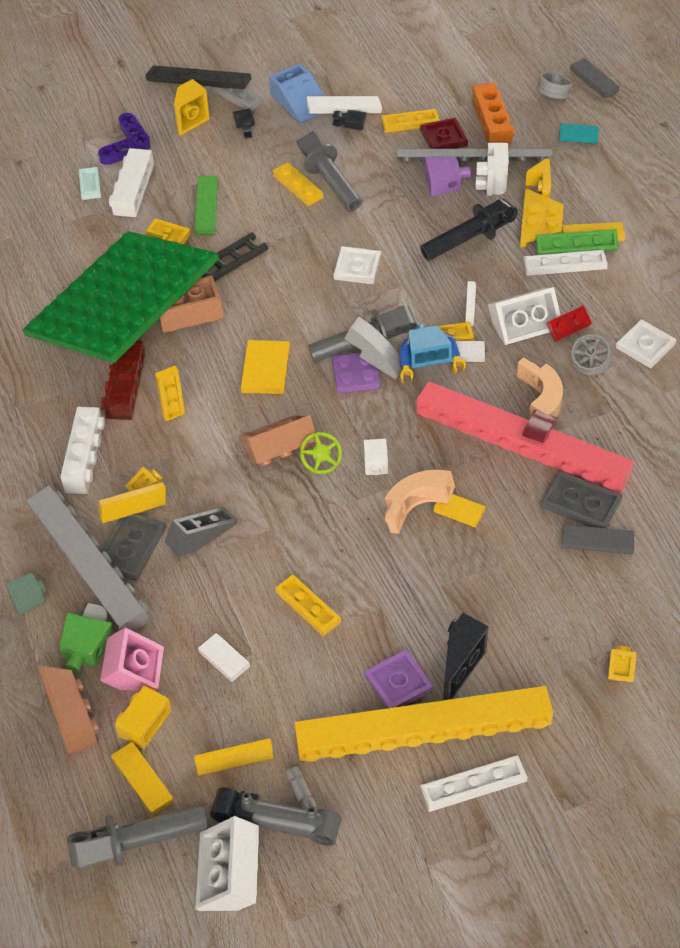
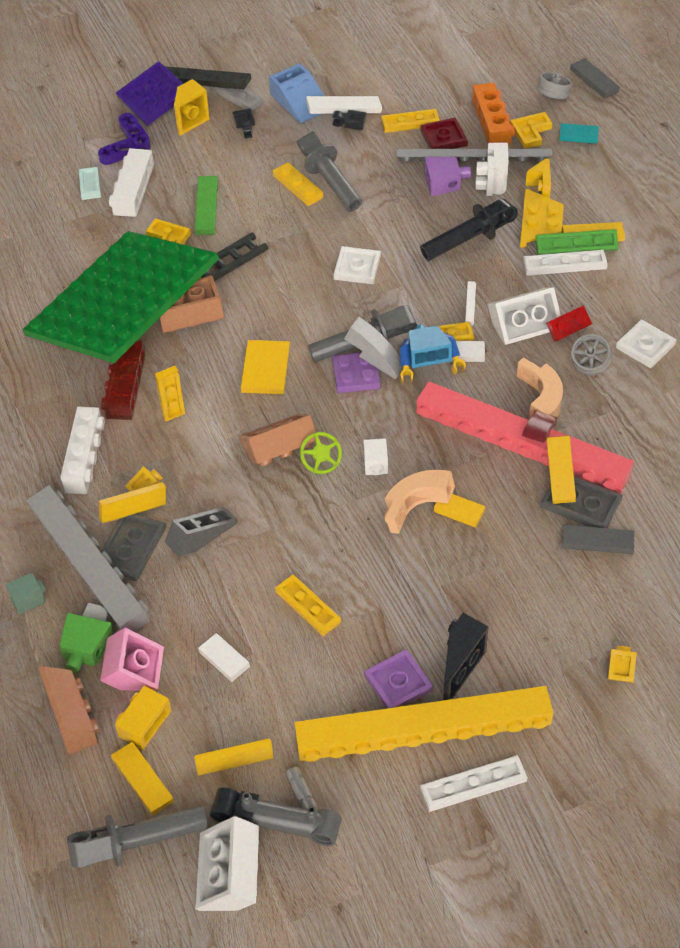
(150, 93): none -> dark purple plate
(527, 129): none -> yellow plate
(561, 469): none -> yellow tile

